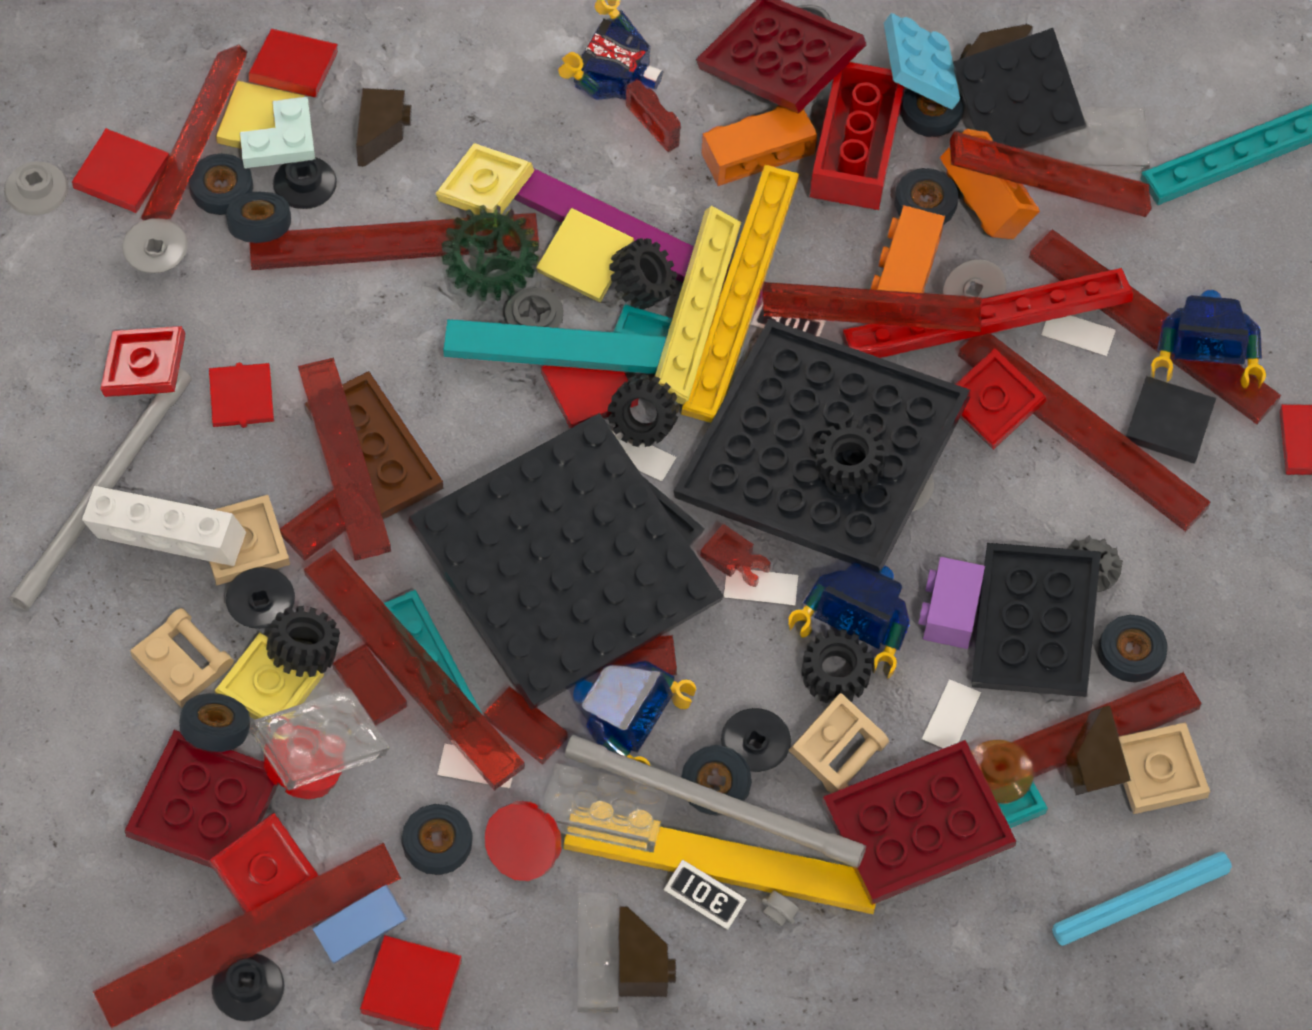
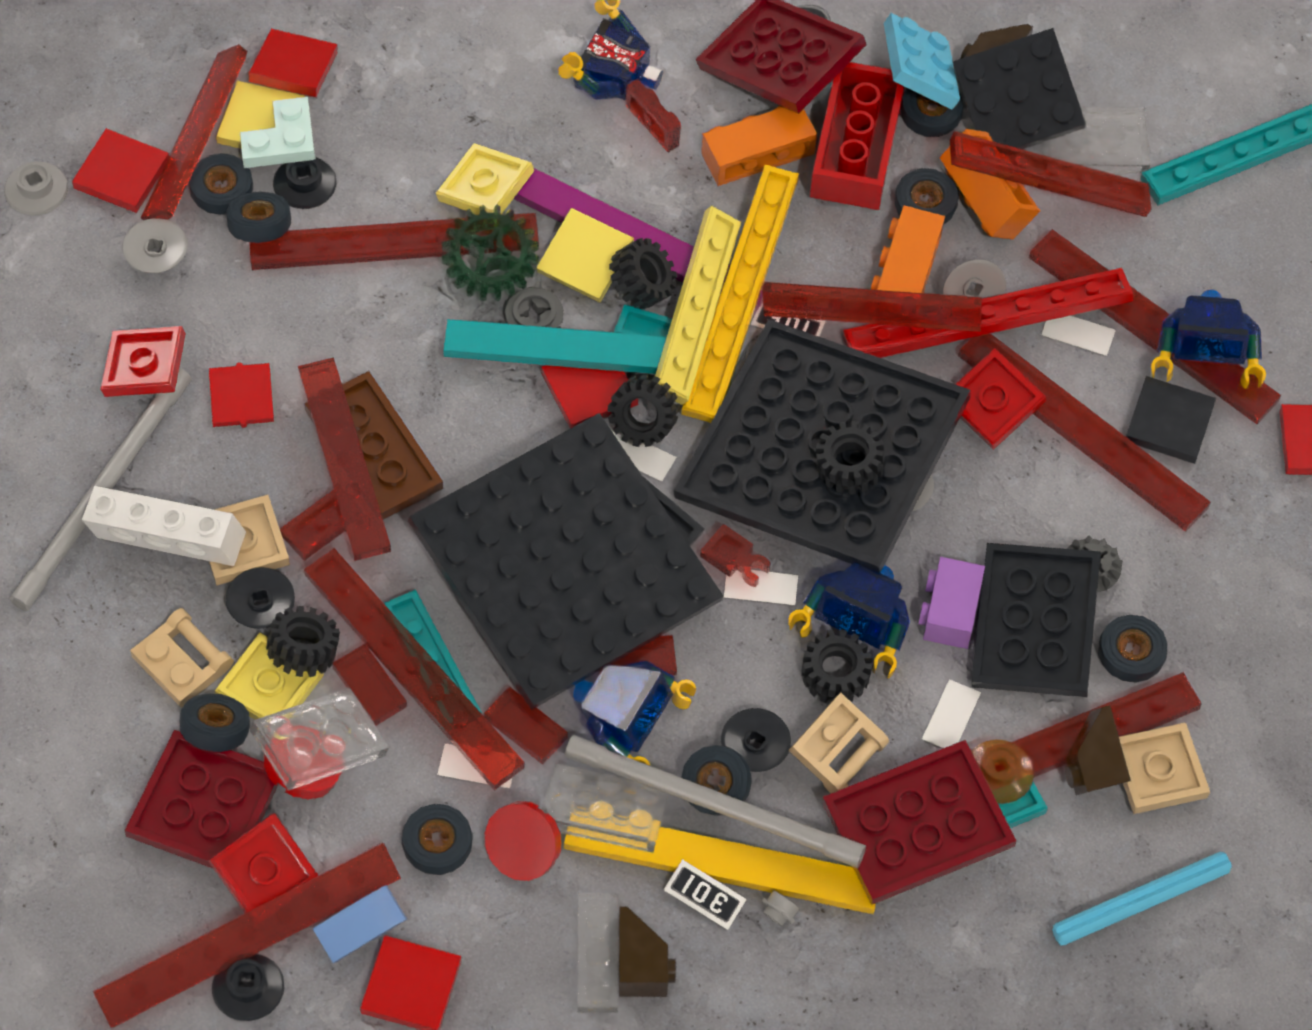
(380, 122): dark brown slope -> none

